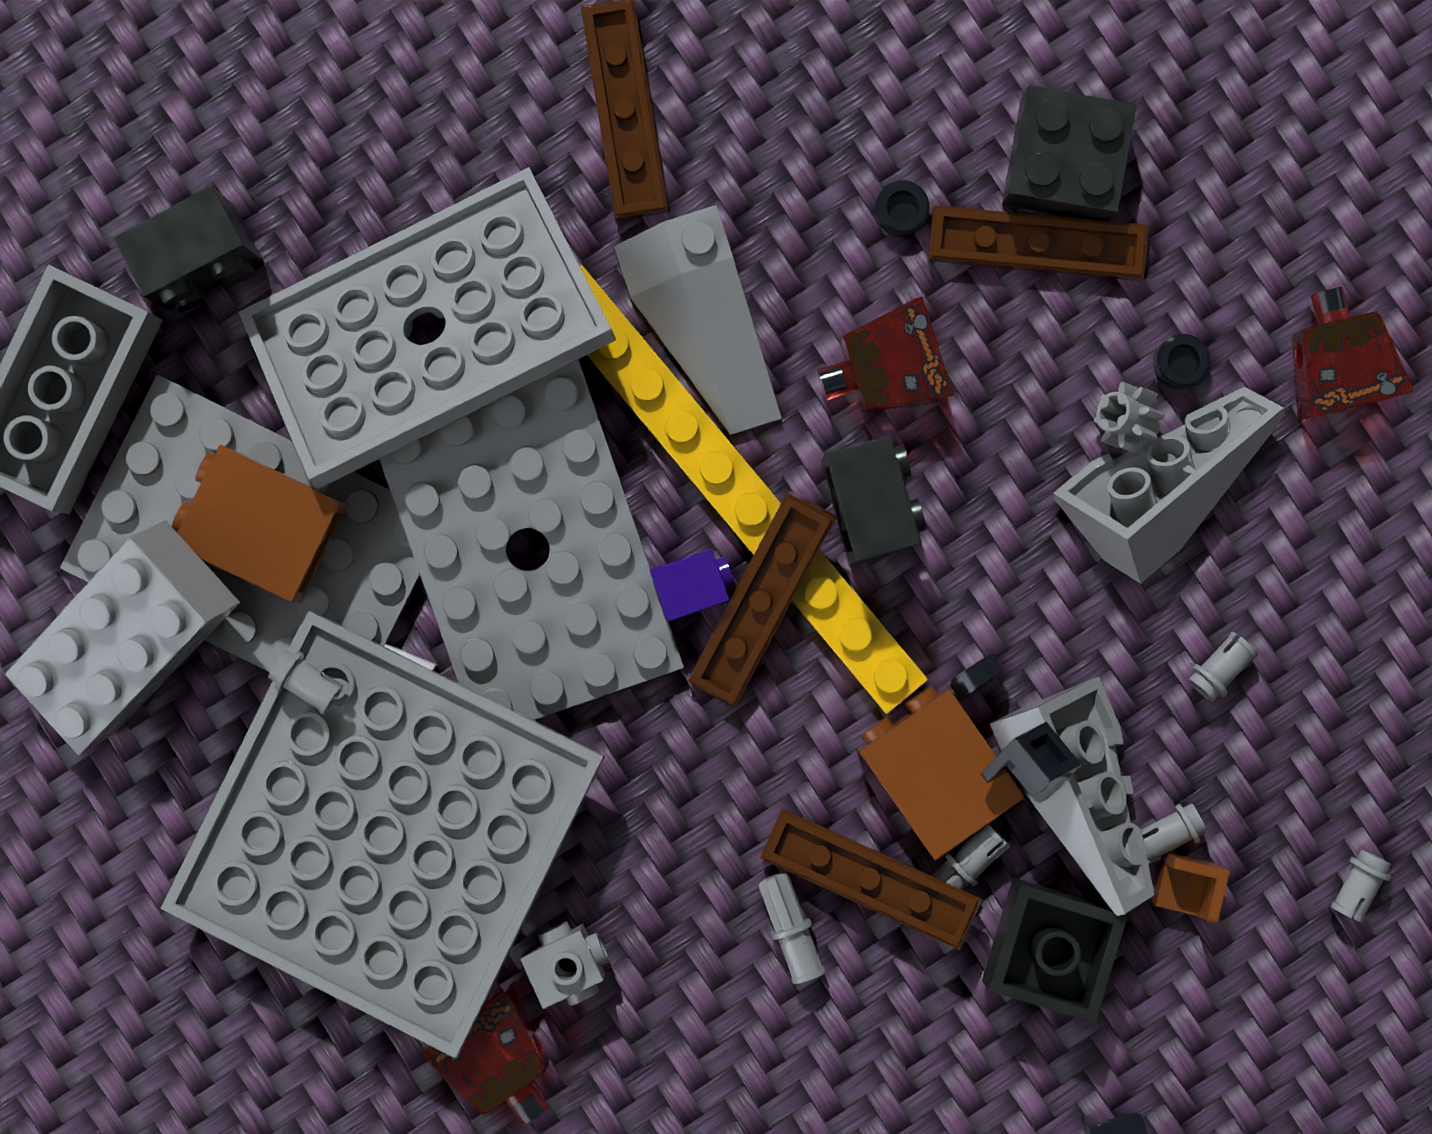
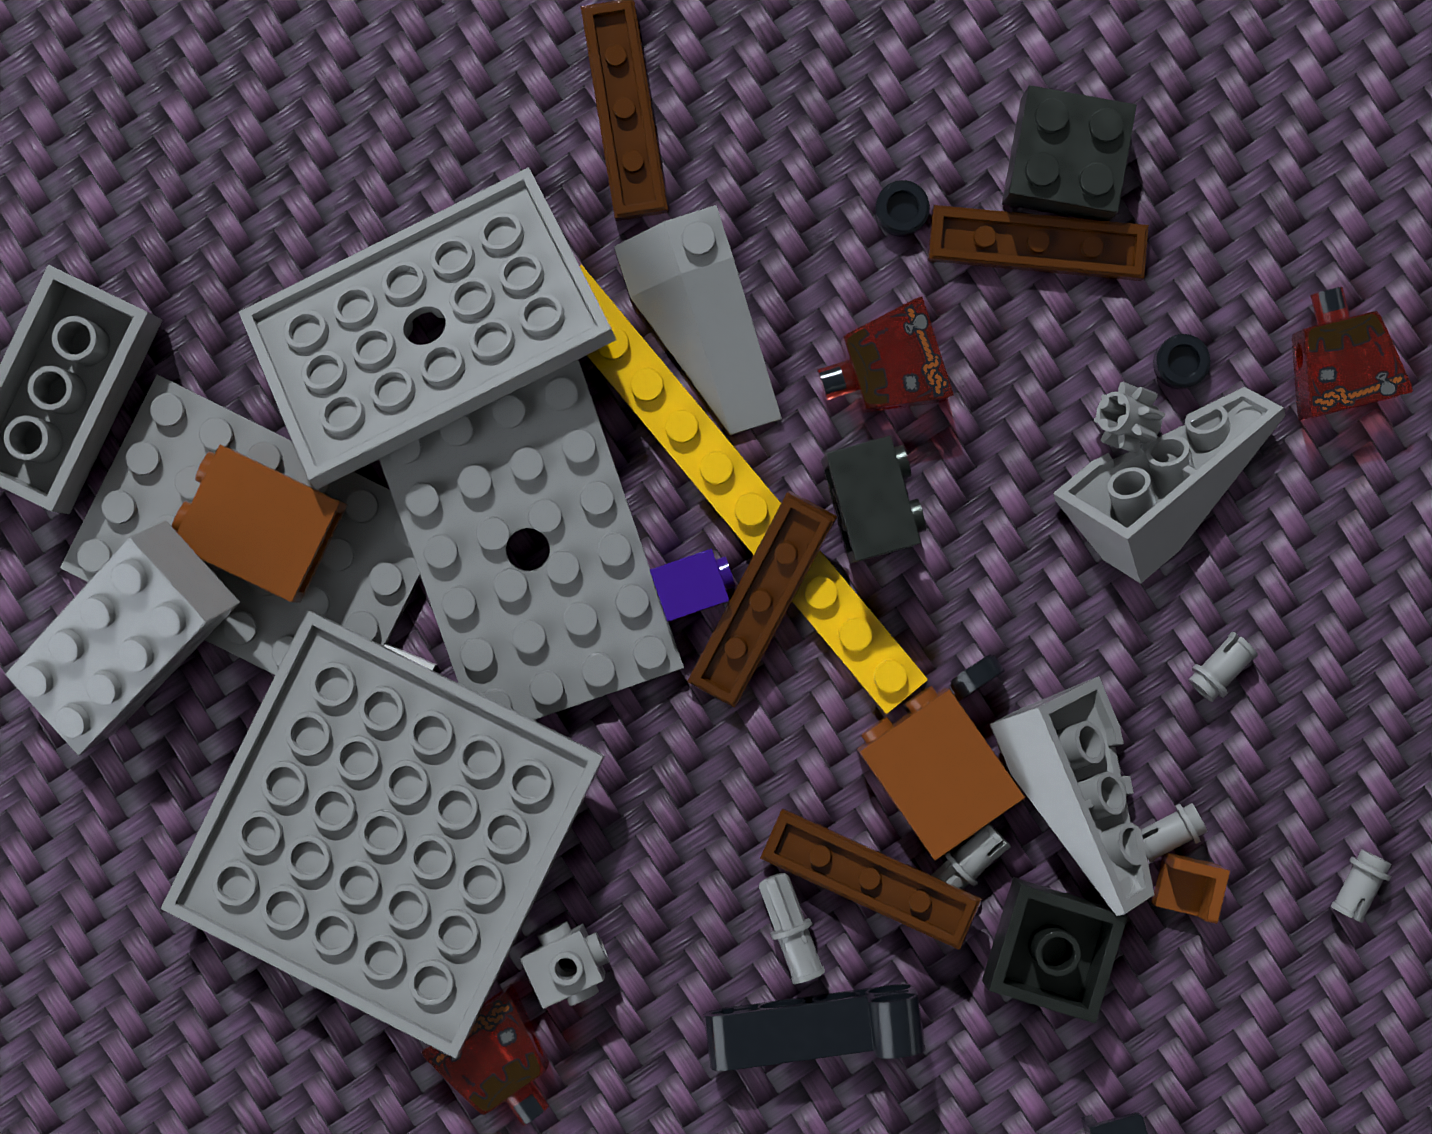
(189, 250): pearl dark grey brick -> none
(305, 681): light grey pin -> none
(816, 1027): none -> black beam
(1037, 761): black panel -> none

